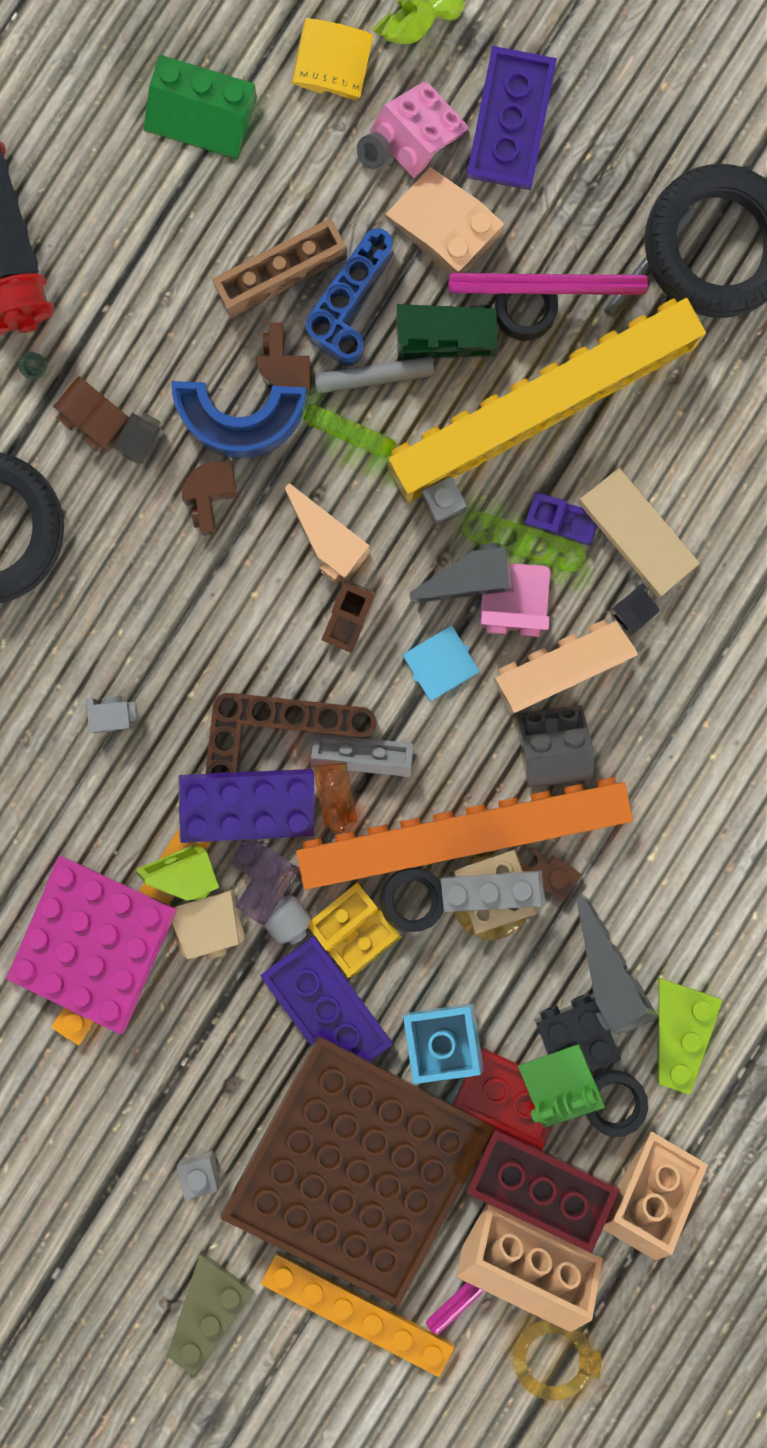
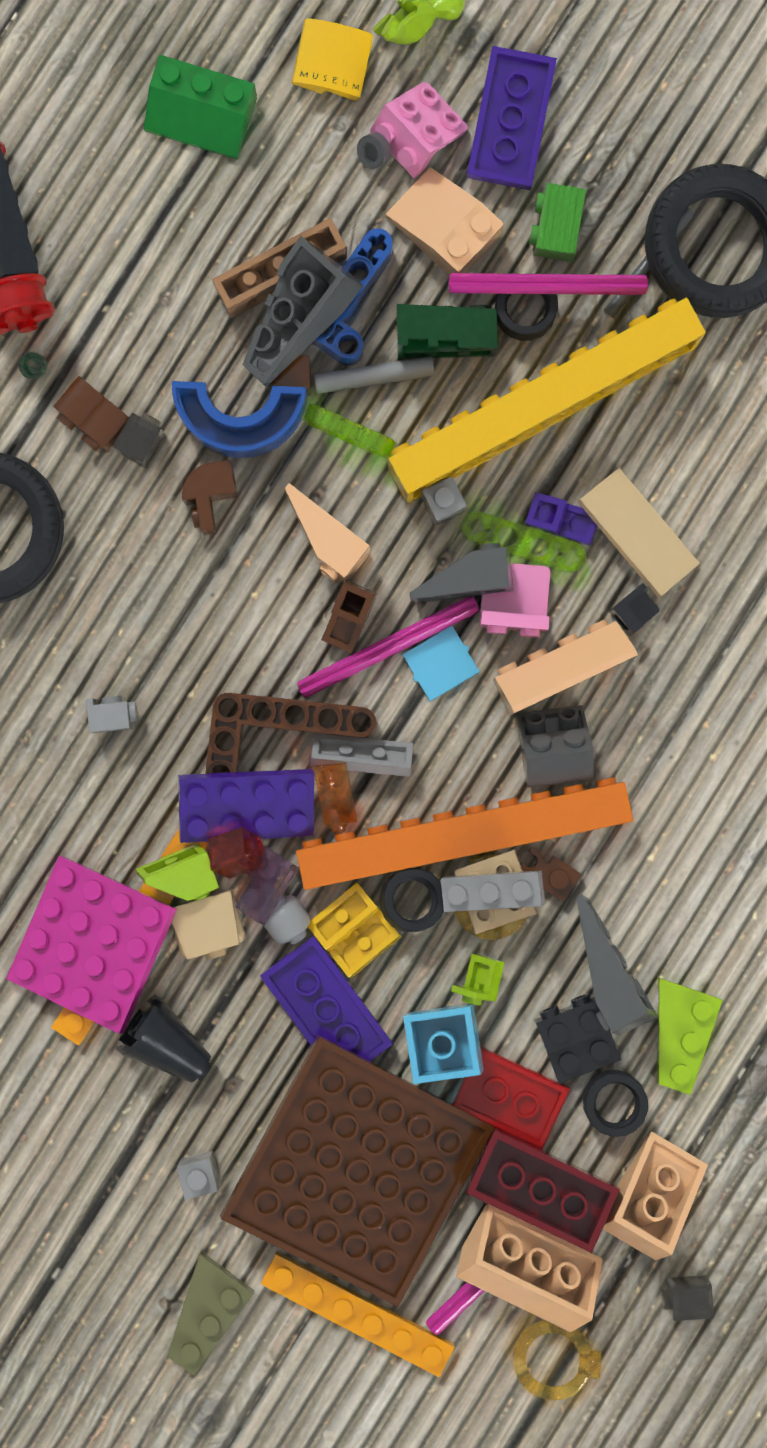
(164, 1043): none -> black cone
(235, 853): none -> clear red brick
(304, 304): none -> dark grey wedge
(388, 646): none -> dark pink axle
(481, 980): none -> lime bracket
(558, 223): none -> bright green brick
(561, 1086): bright green hinge -> none
(688, 1298): none -> clear smoke brick

